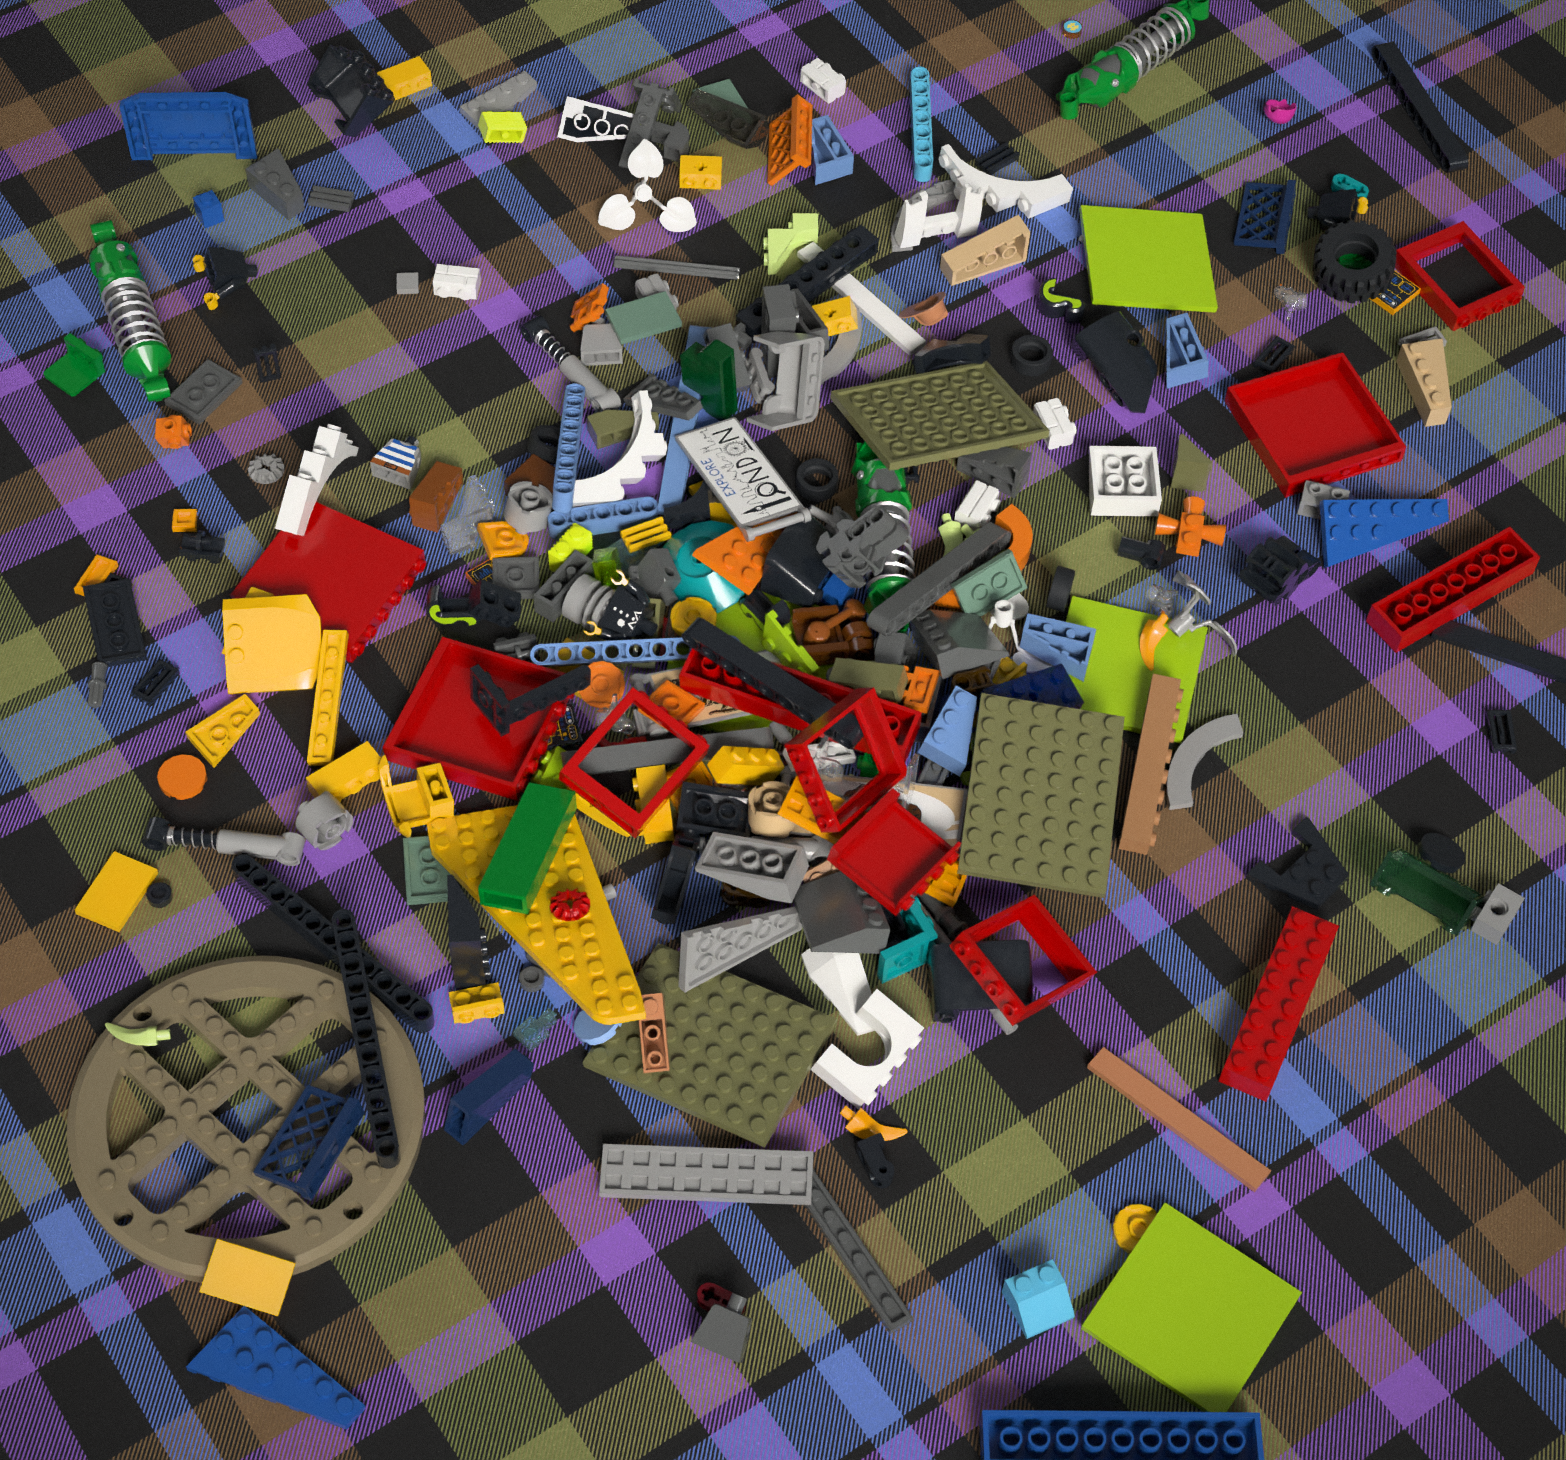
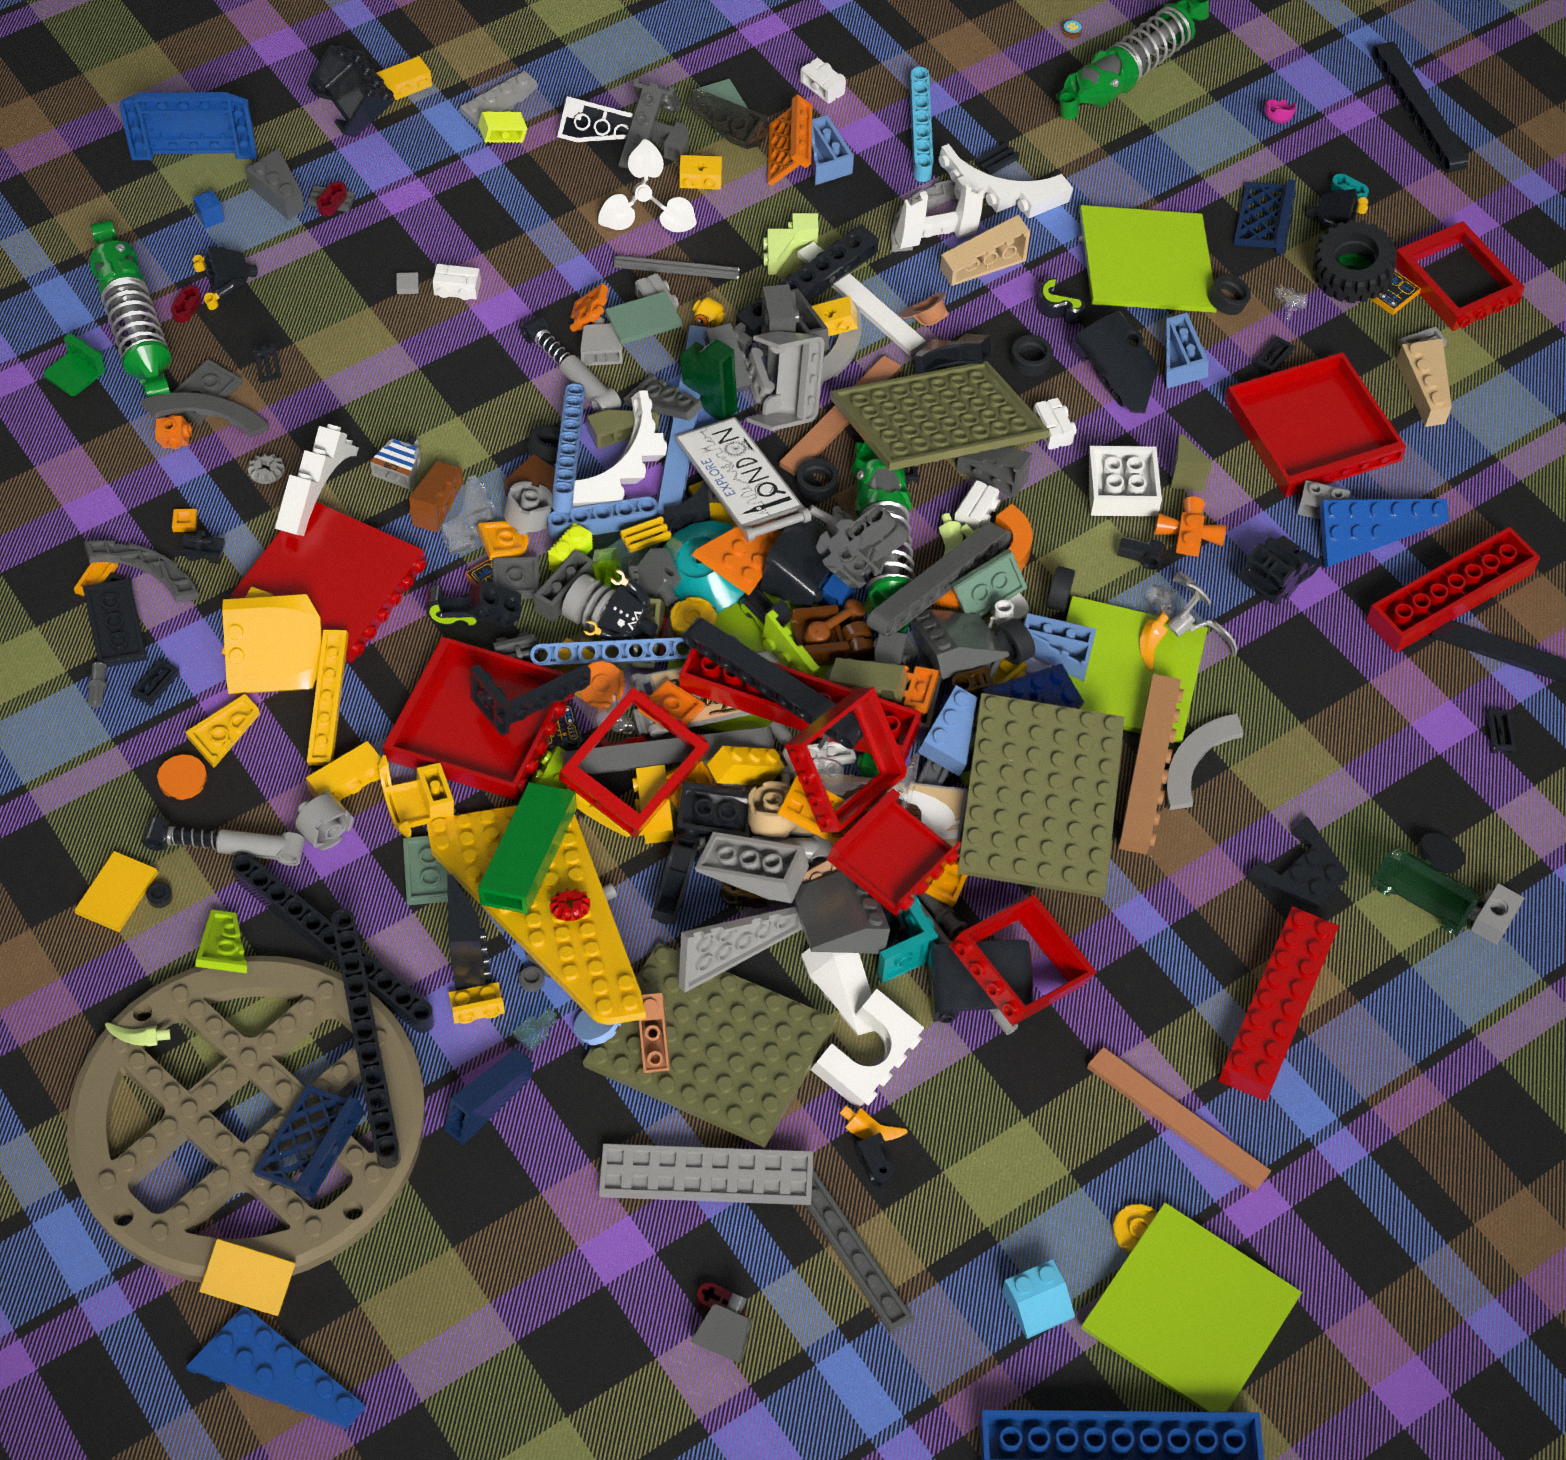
(145, 559): none -> dark grey tile
(190, 305): none -> dark red beam
(206, 405): none -> dark grey tile
(222, 944): none -> lime wing
(335, 200): none -> dark red beam
(708, 312): none -> yellow head
(834, 421): none -> nougat tile
(1016, 640): none -> black tyre
(1235, 286): none -> black tyre

